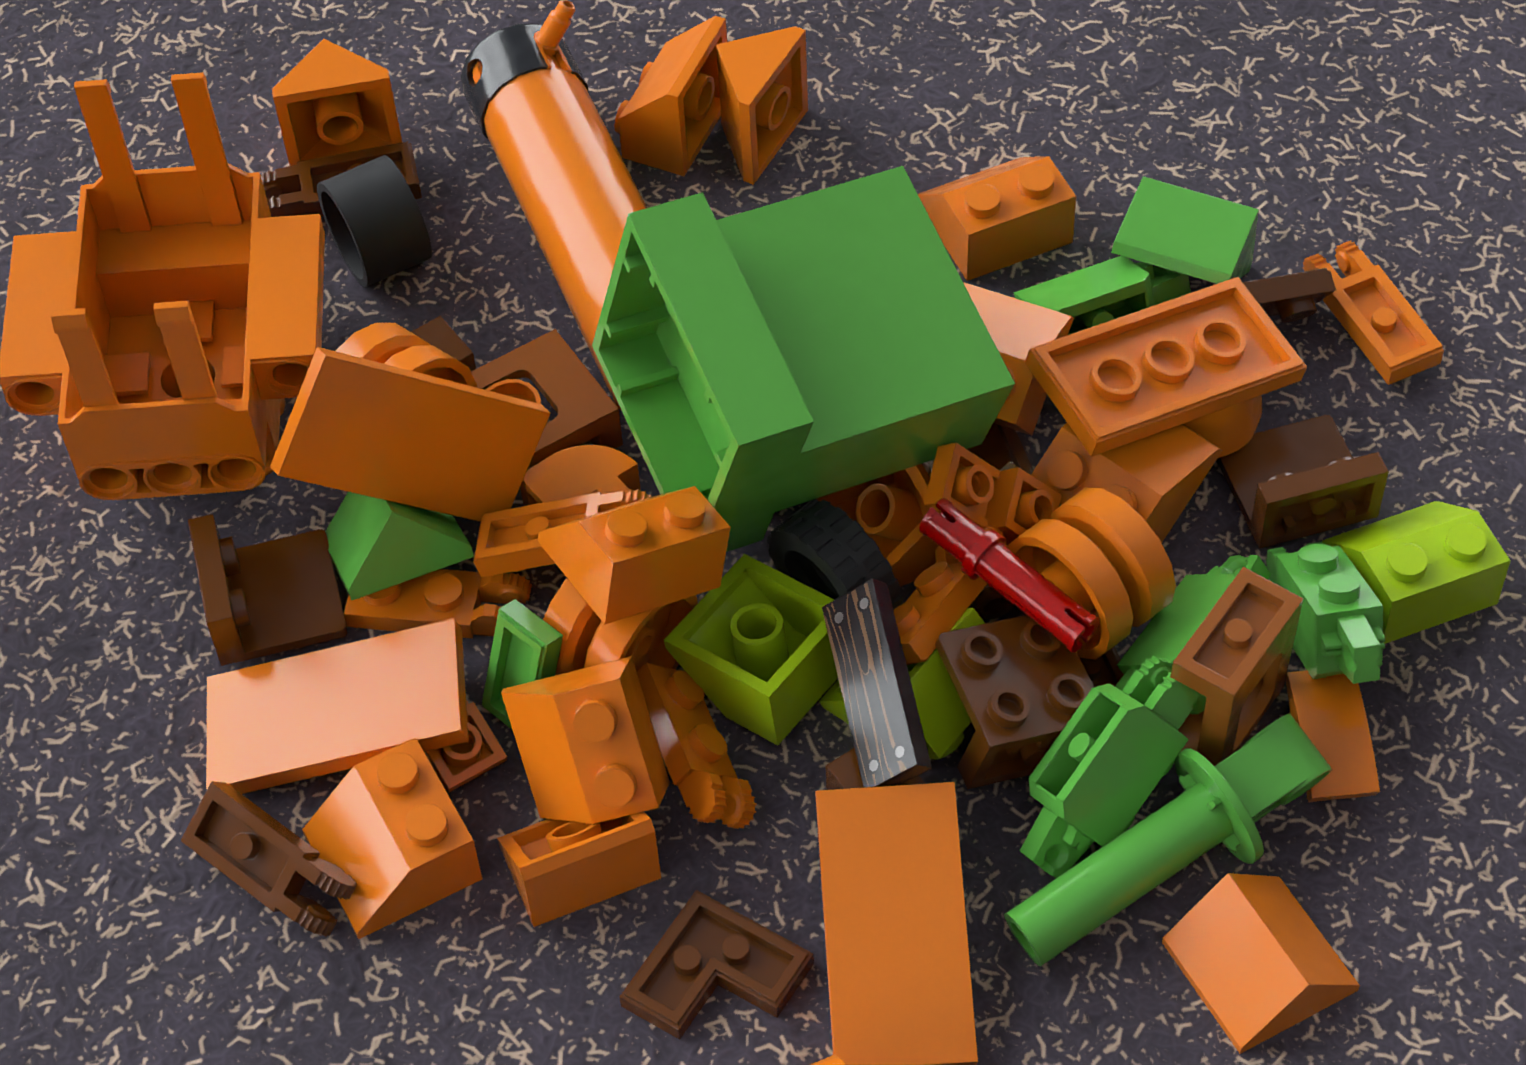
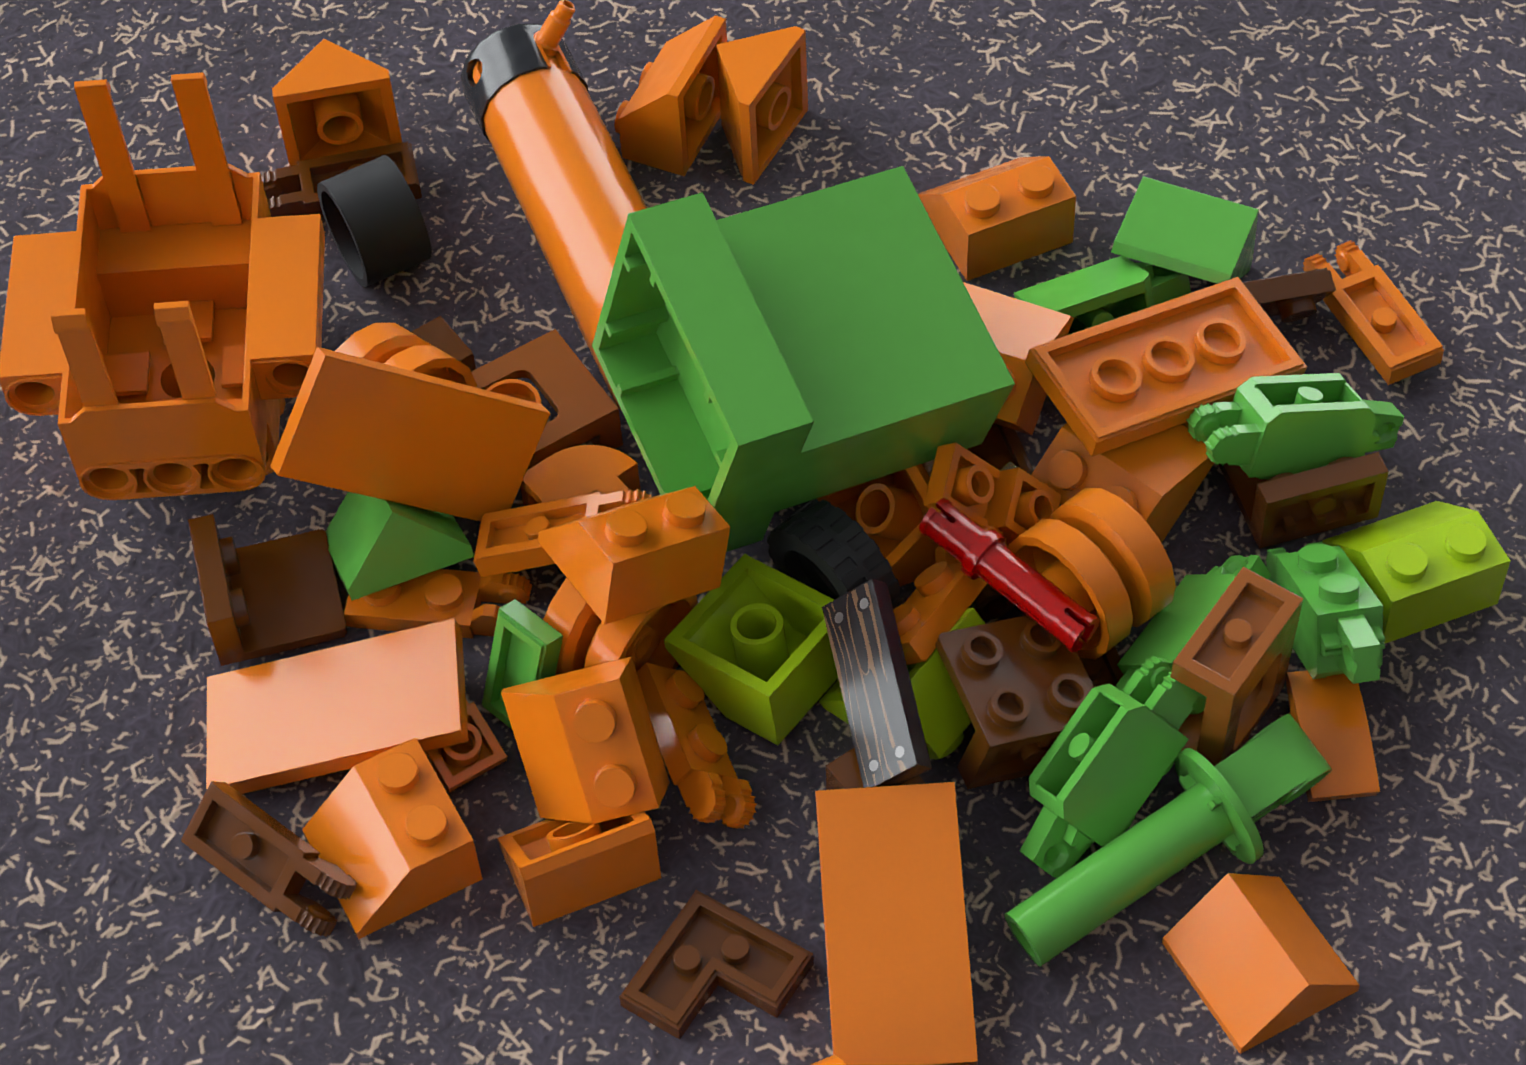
(1293, 424): none -> bright green hinge

